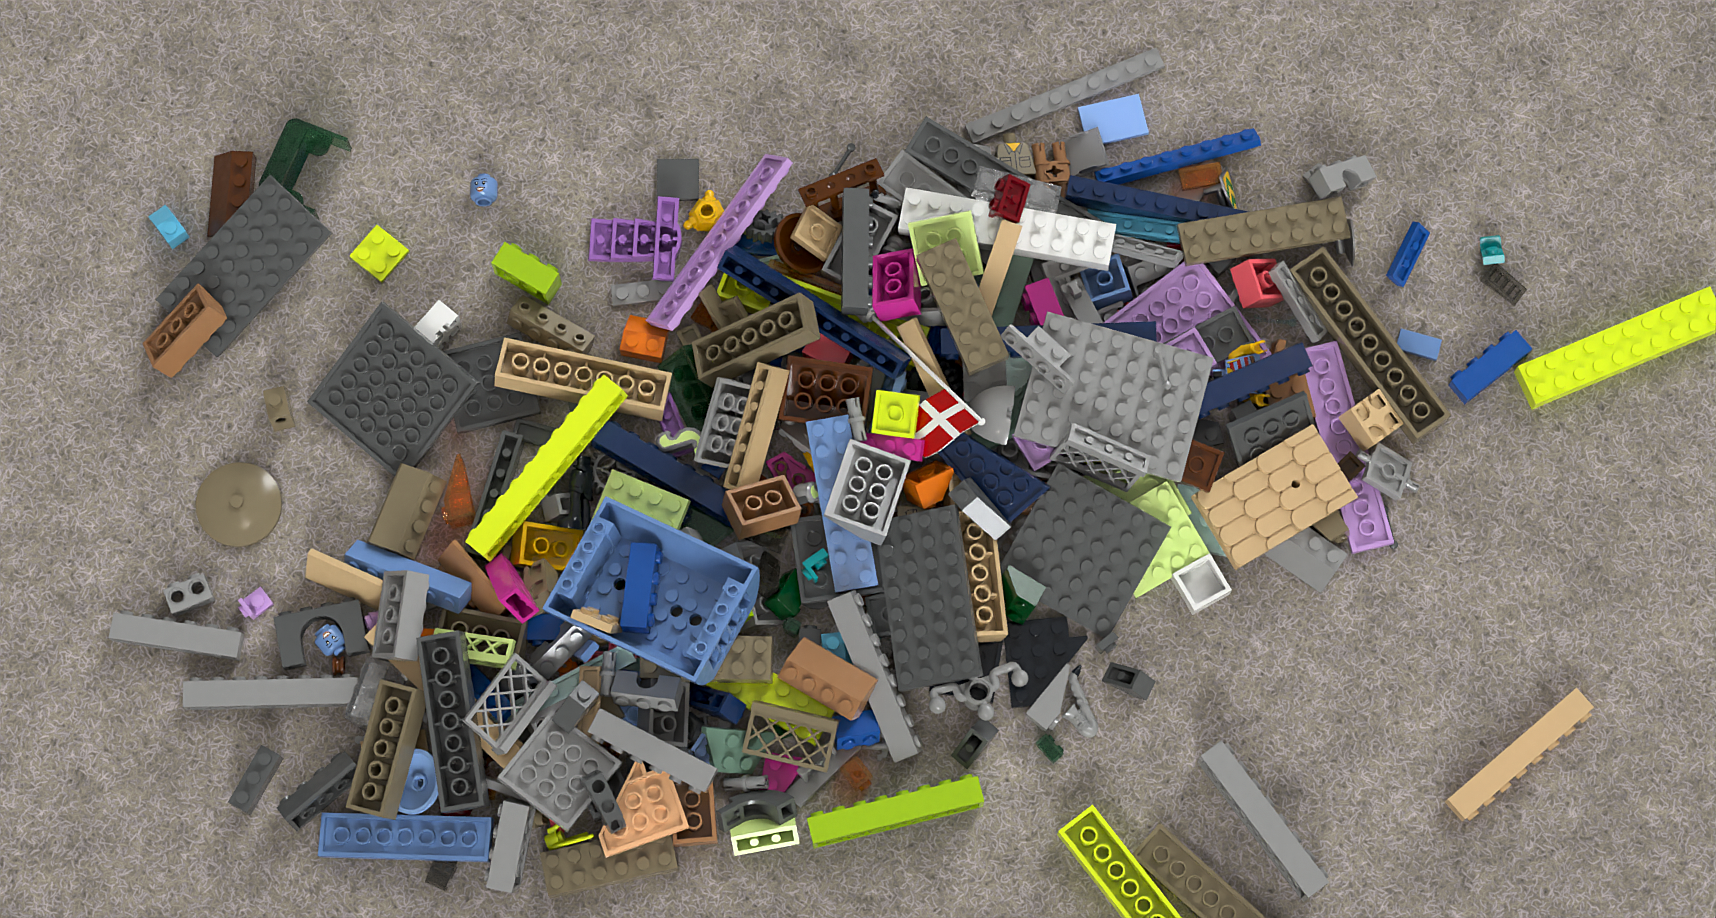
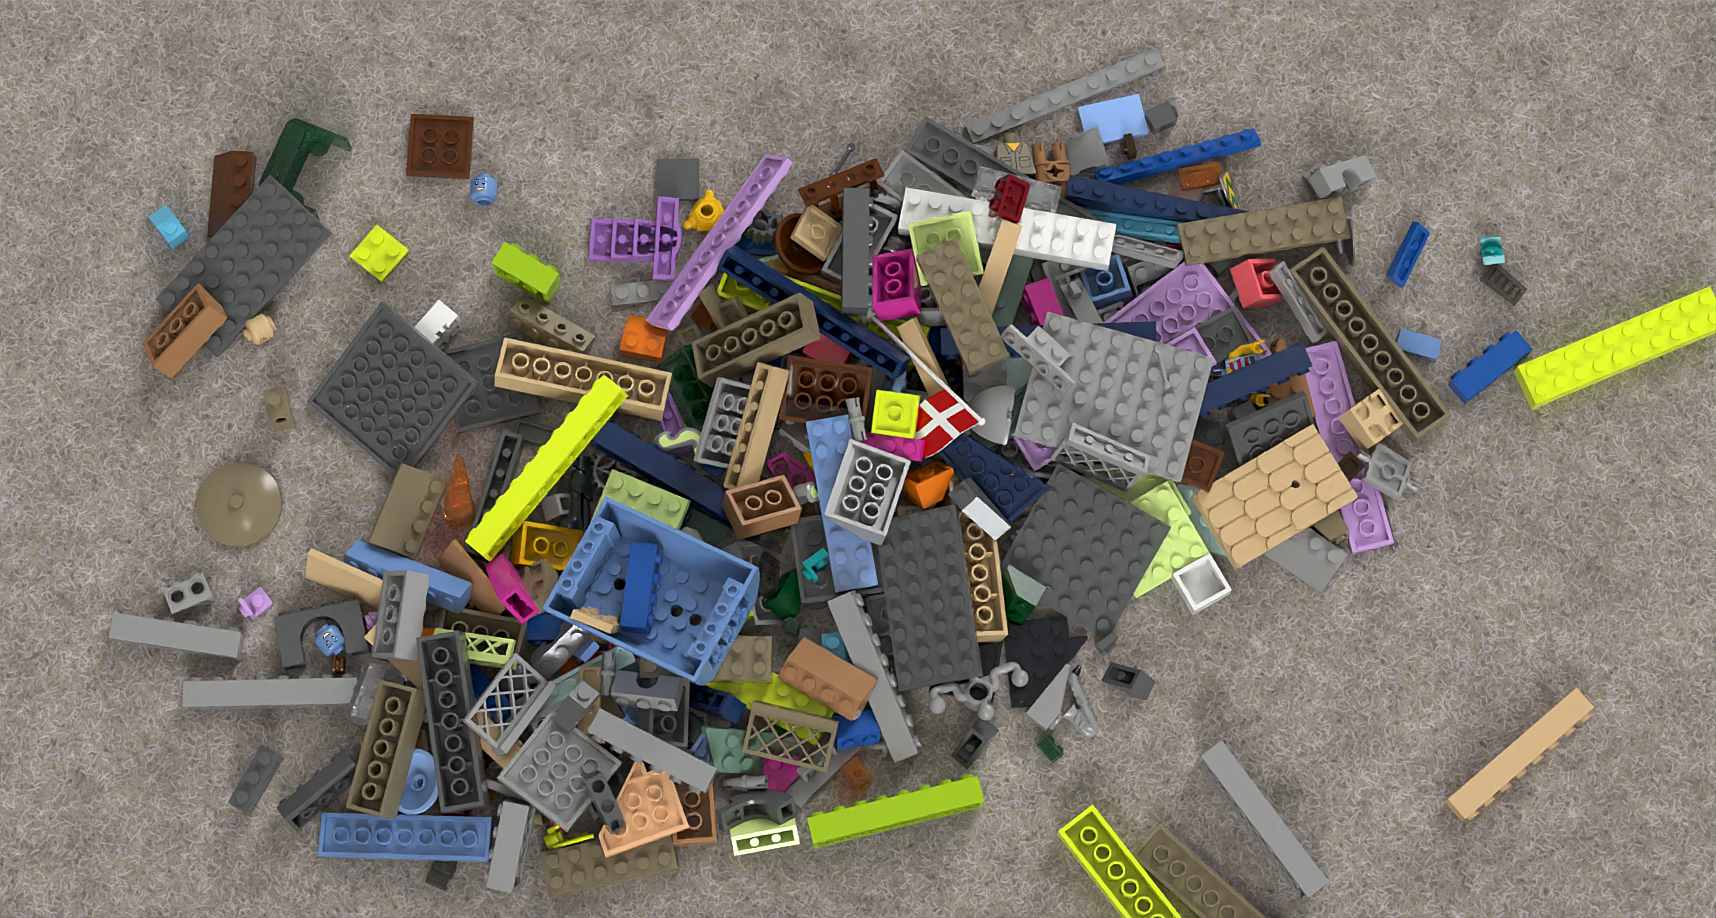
(259, 329): none -> tan head
(440, 146): none -> reddish brown plate
(1128, 146): none -> dark brown plate
(1161, 117): none -> dark grey brick

